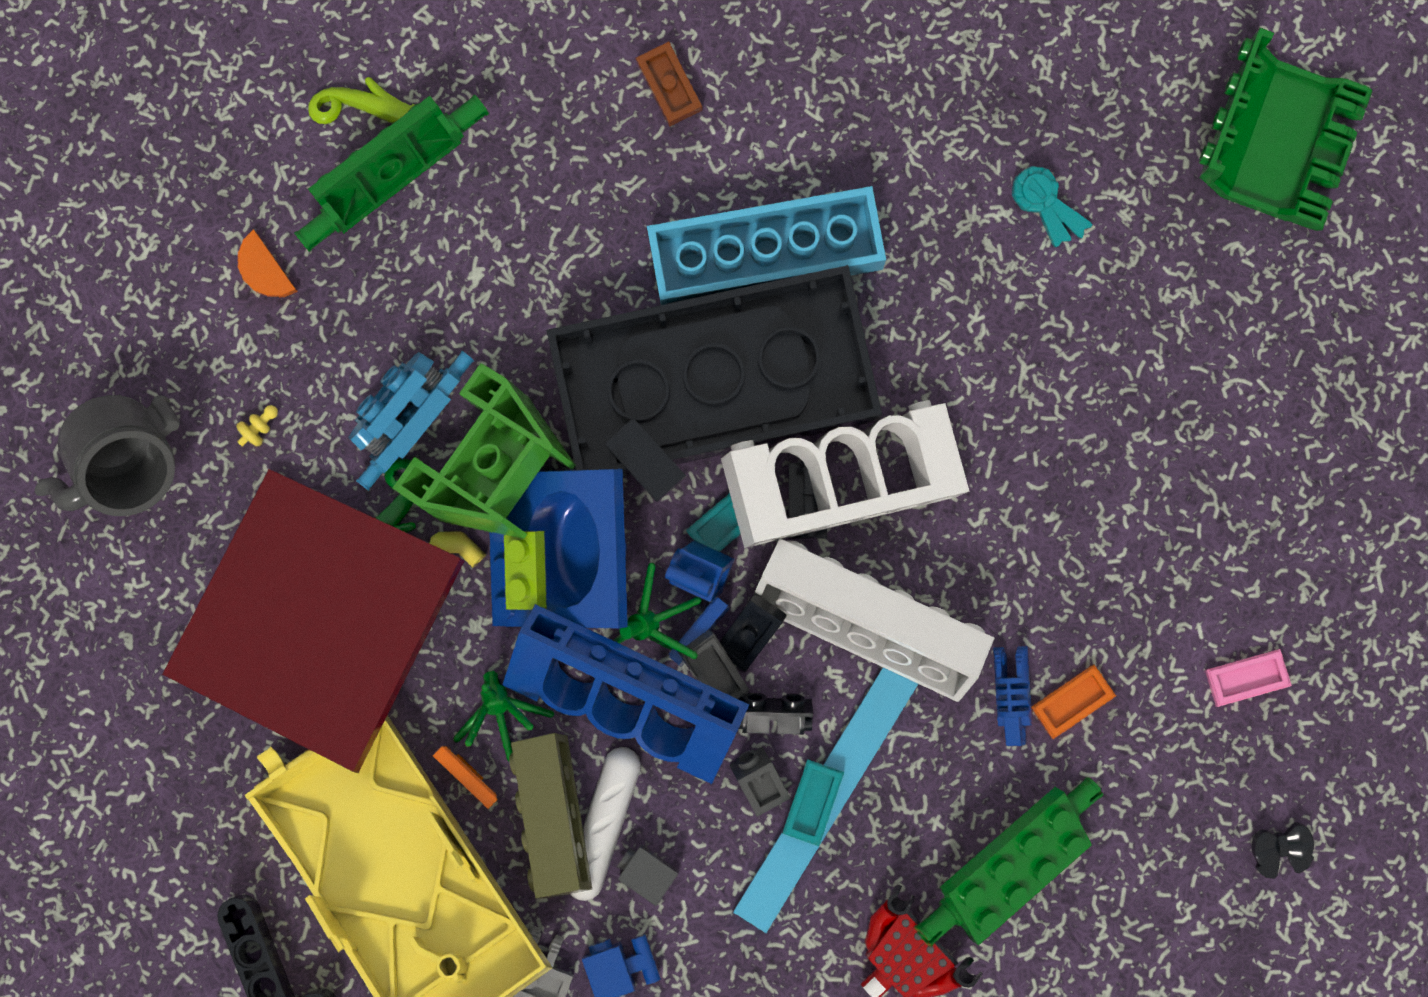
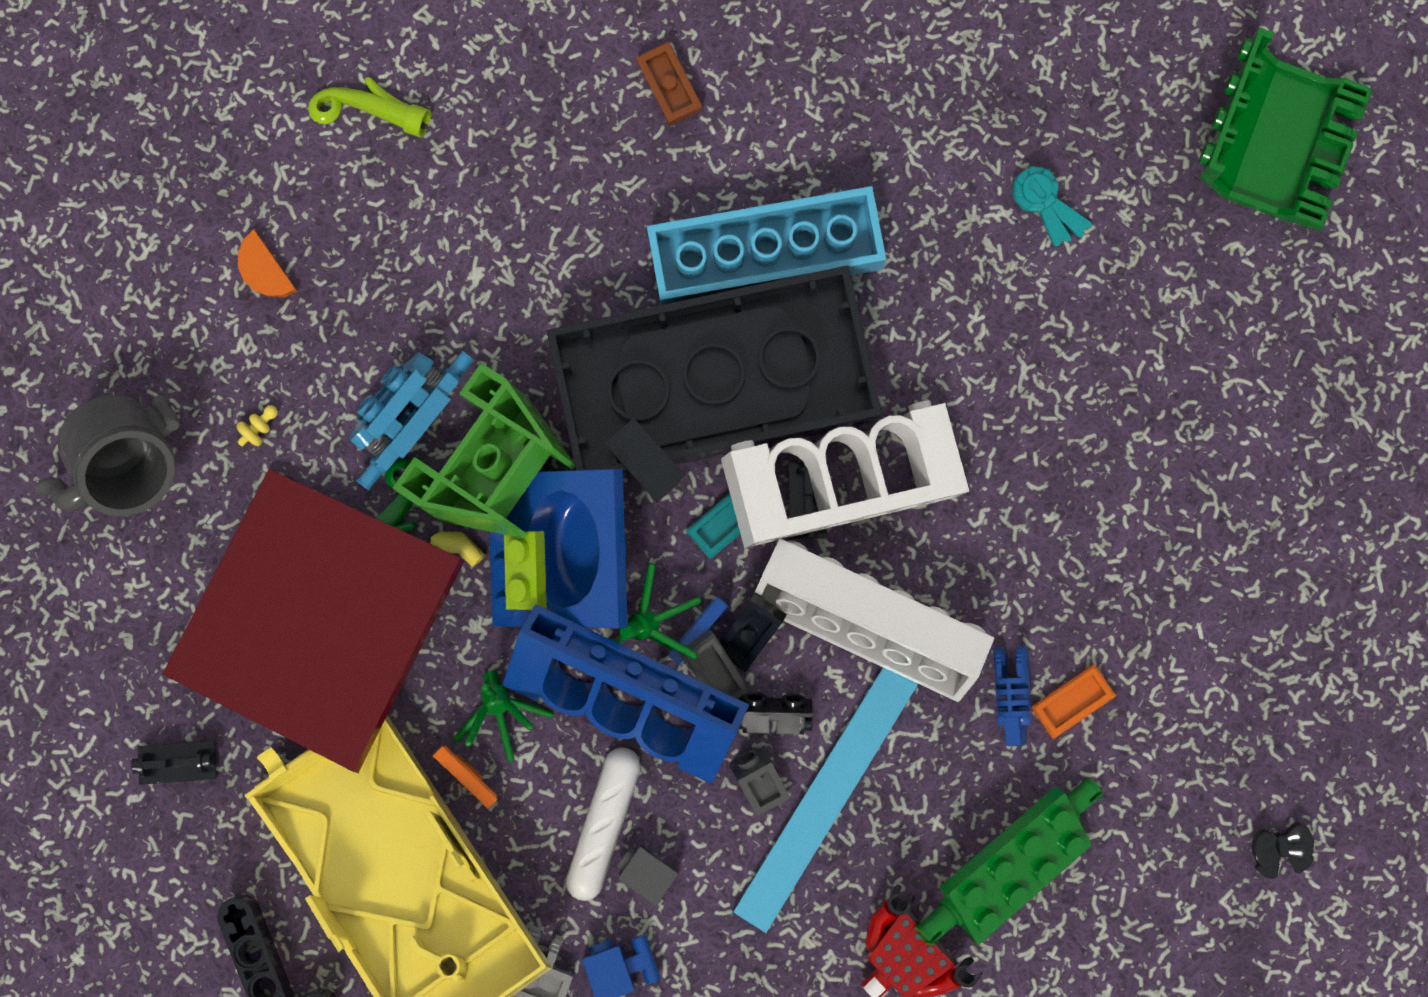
(175, 762): none -> black hinge
(386, 166): green plate -> none
(550, 816): olive brick -> none
(699, 570): blue brick -> none
(813, 802): teal tile -> none
(1248, 677): bright pink tile -> none

